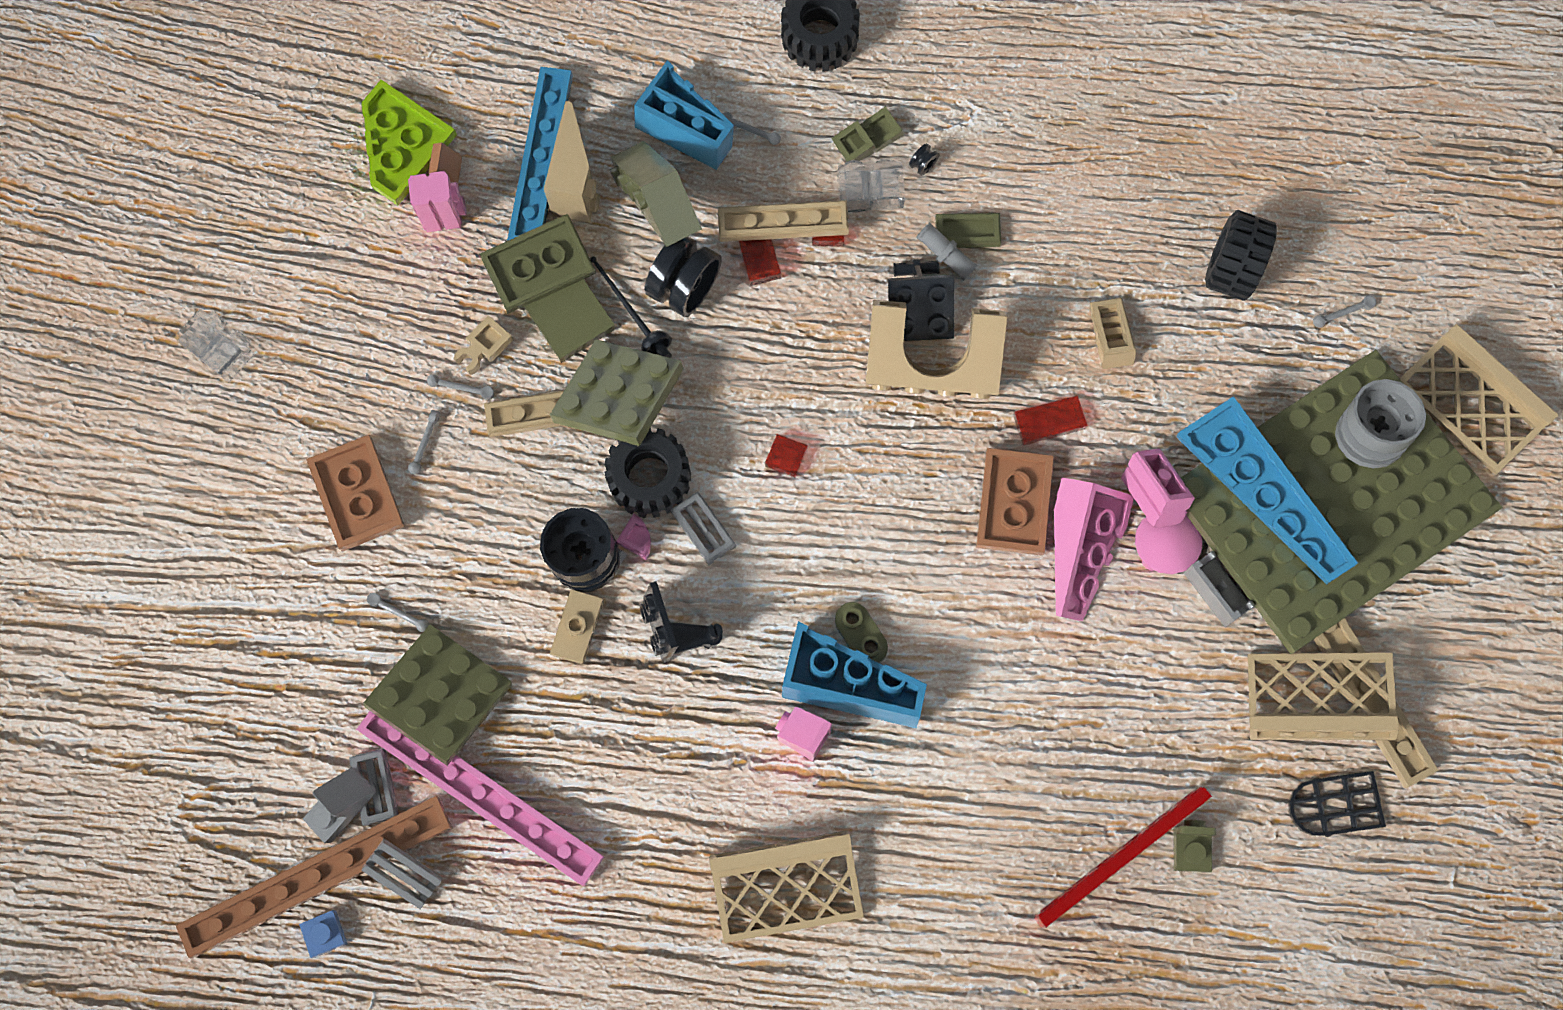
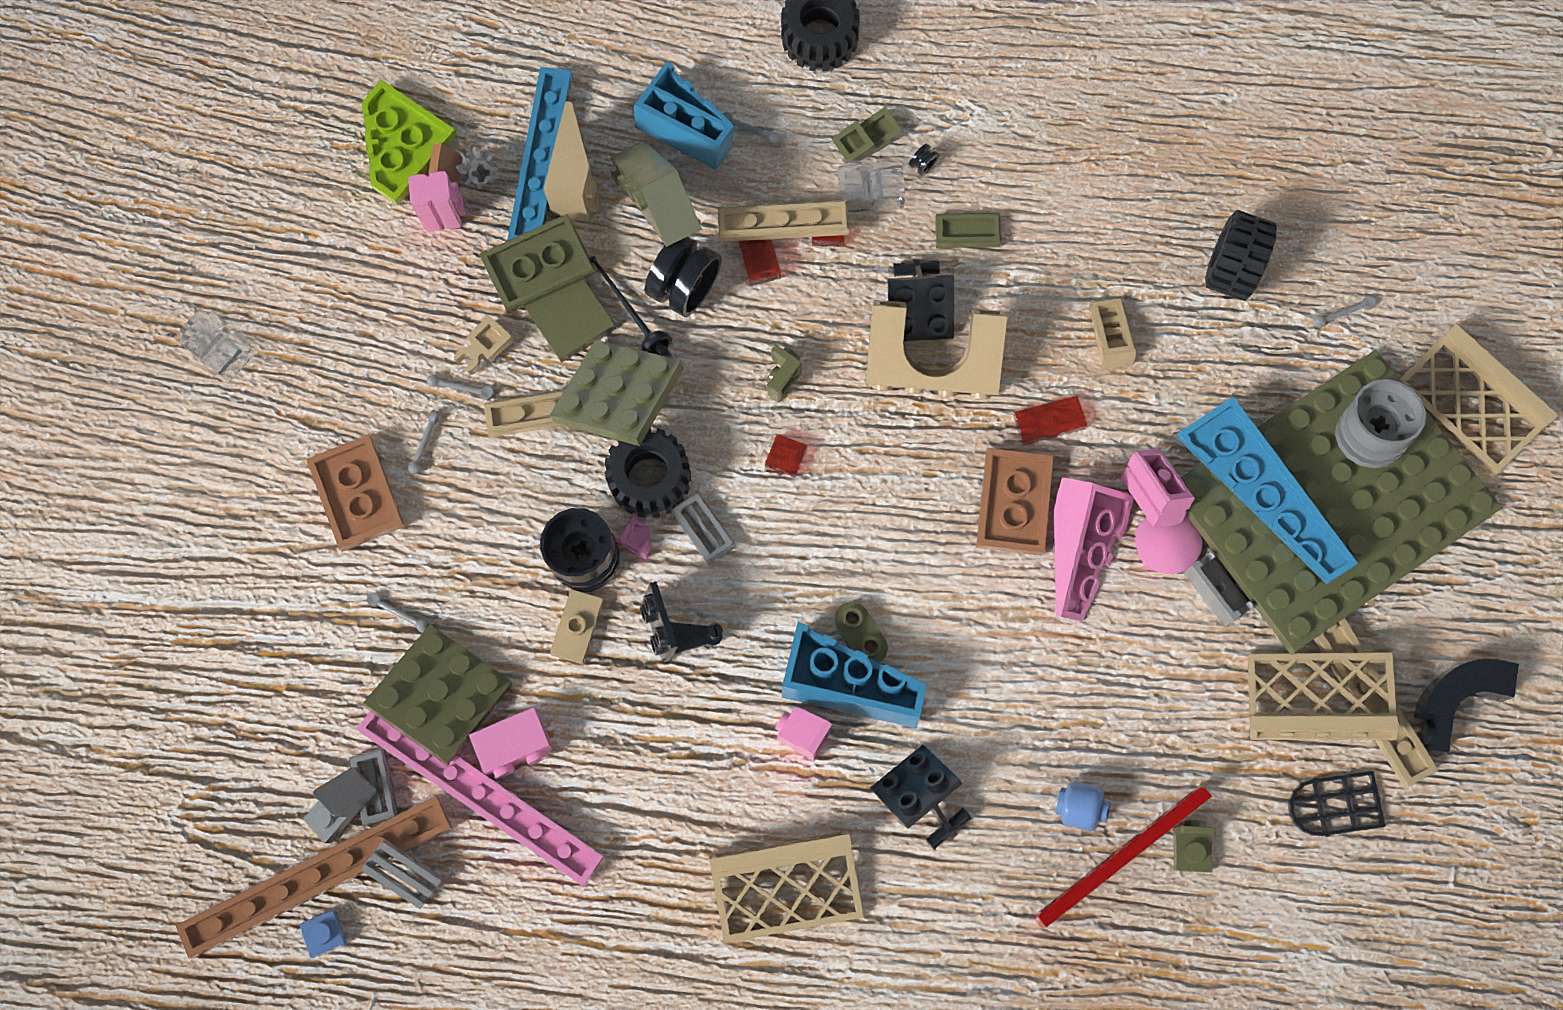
(469, 165): none -> light grey gear
(511, 743): none -> bright pink brick
(783, 378): none -> olive bracket
(919, 787): none -> black plate
(946, 251): light grey pin -> none
(1082, 806): none -> medium blue head
(1439, 701): none -> black arch

